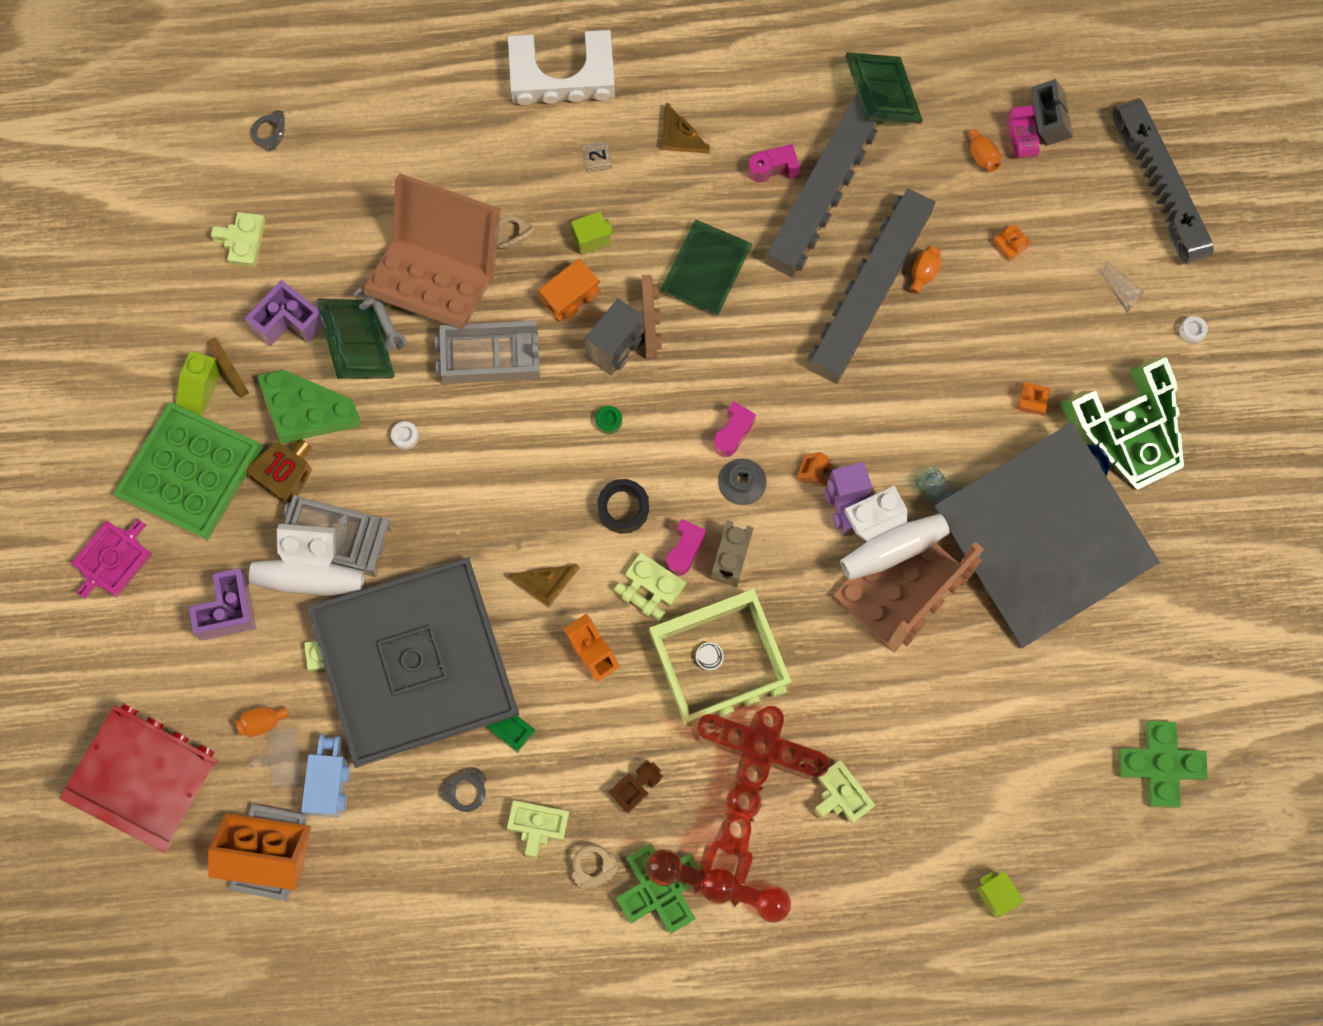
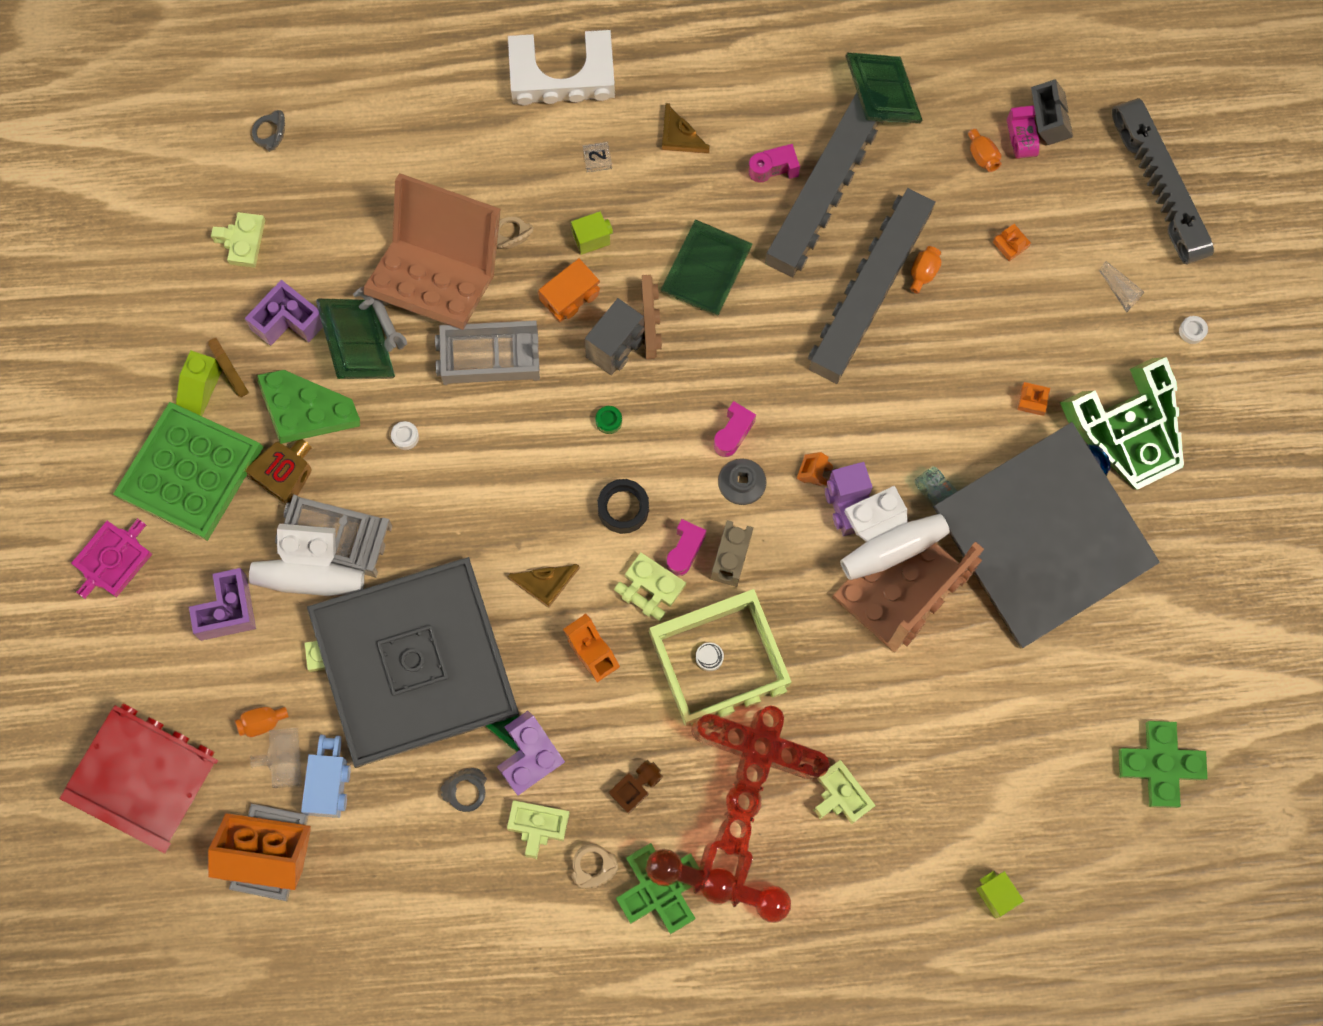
(534, 759): none -> medium lavender brick

